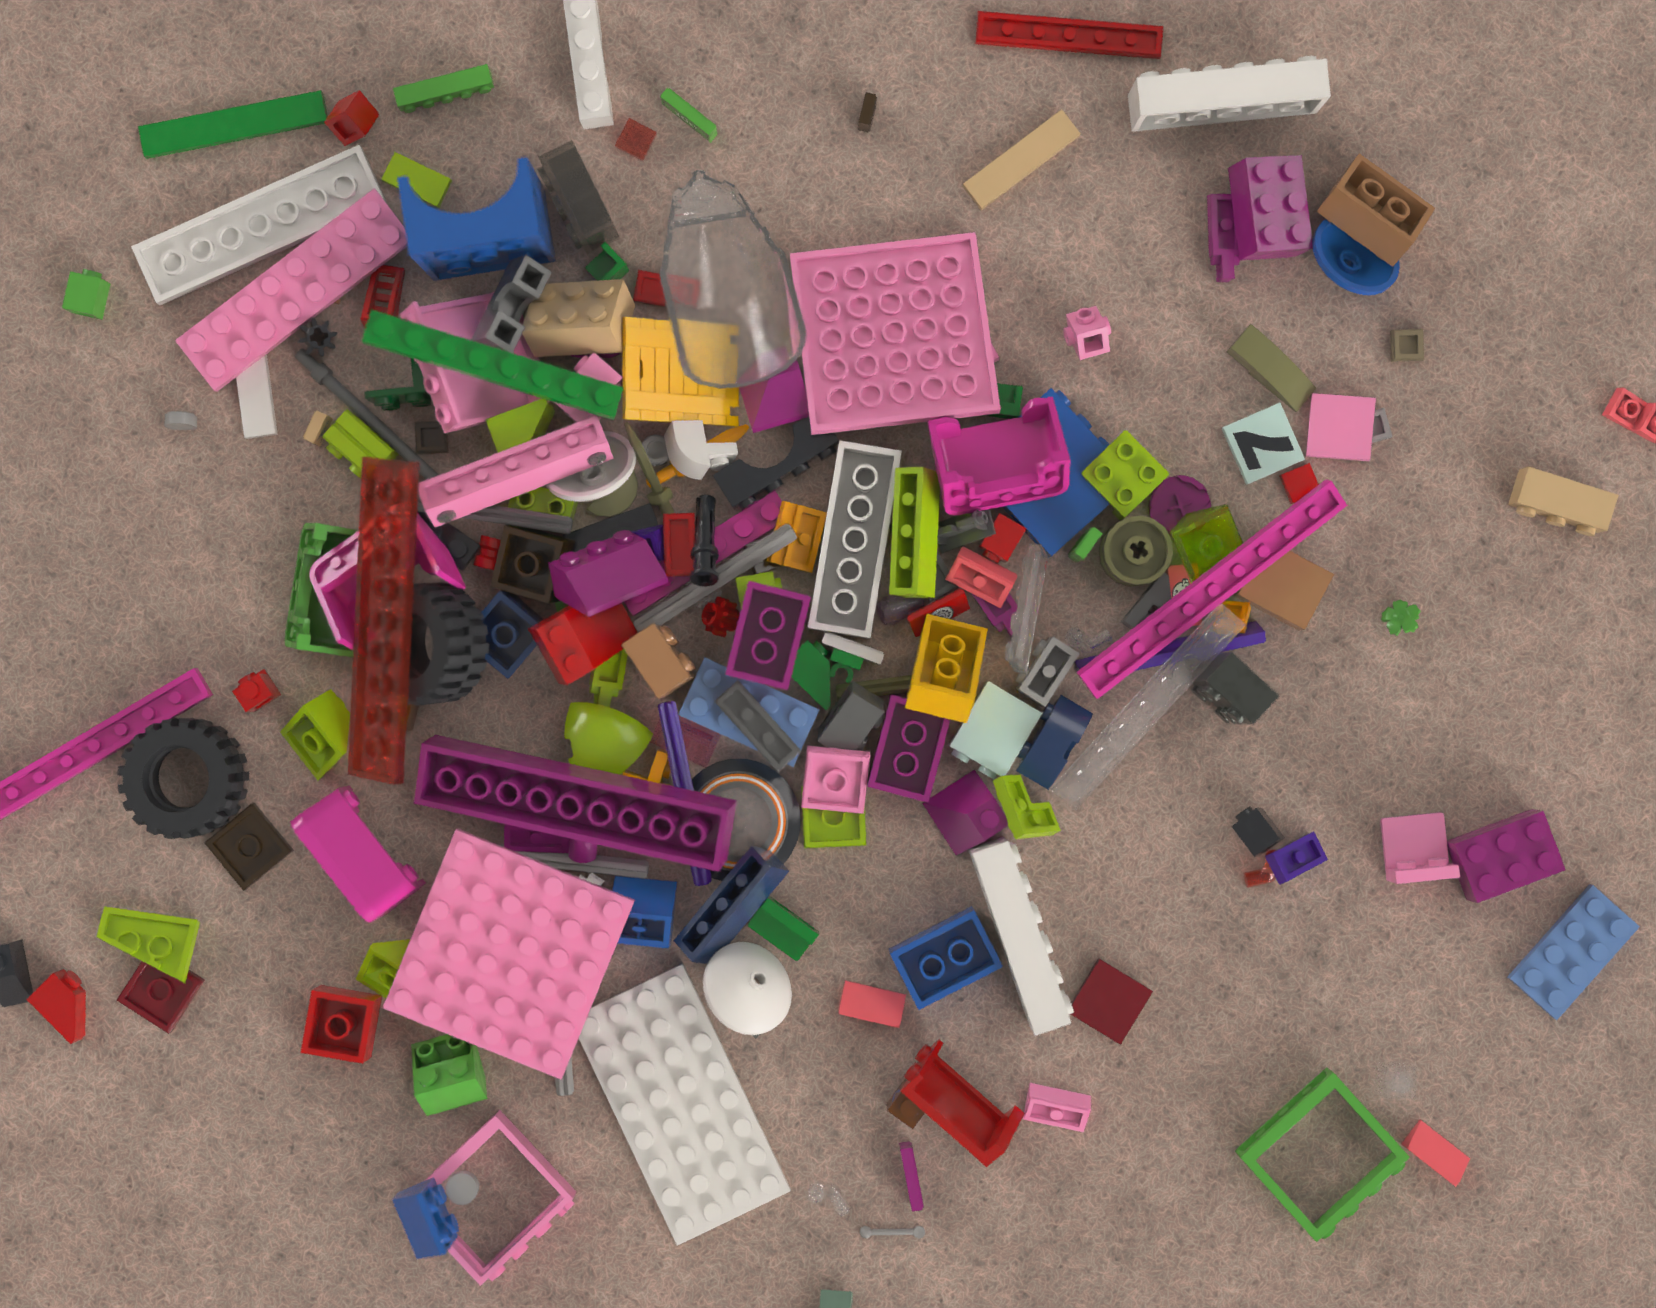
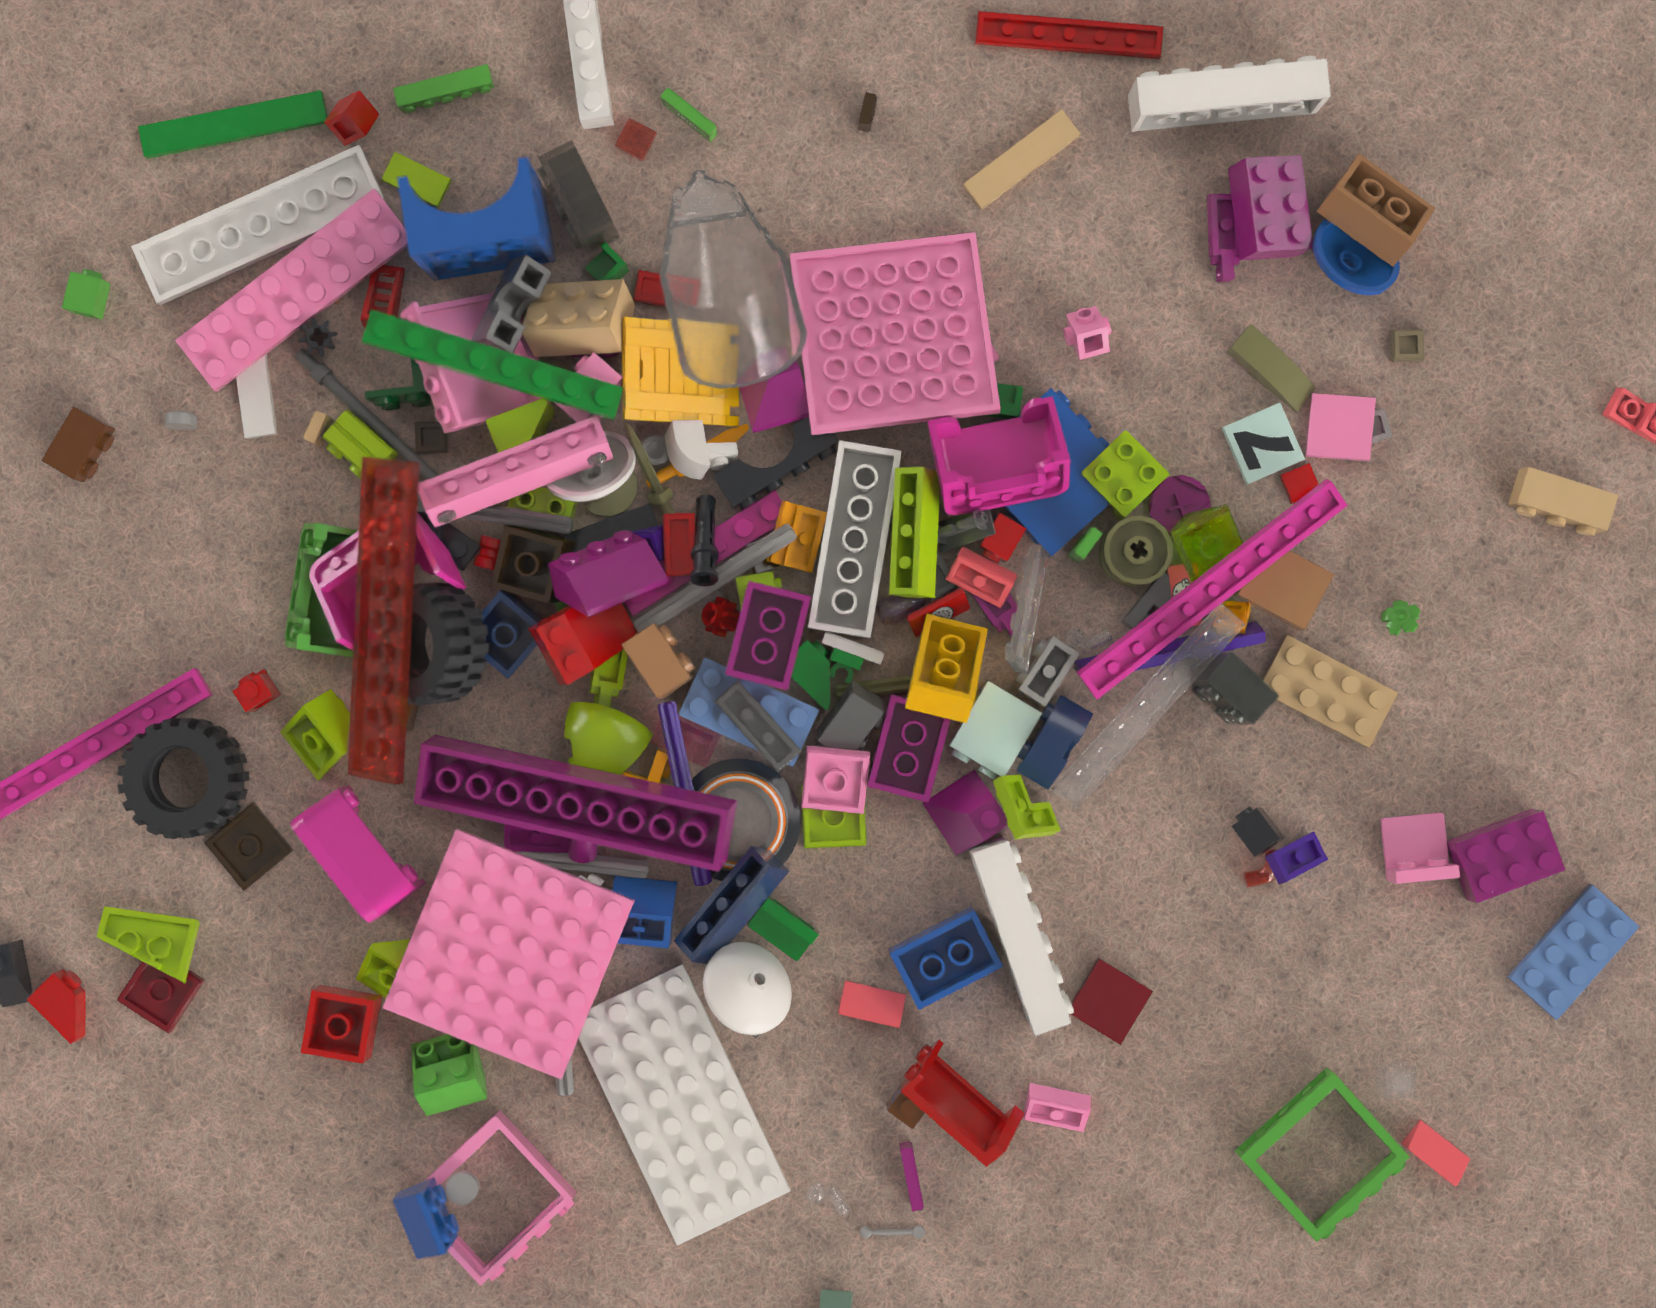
(79, 445): none -> reddish brown brick
(1329, 691): none -> tan plate

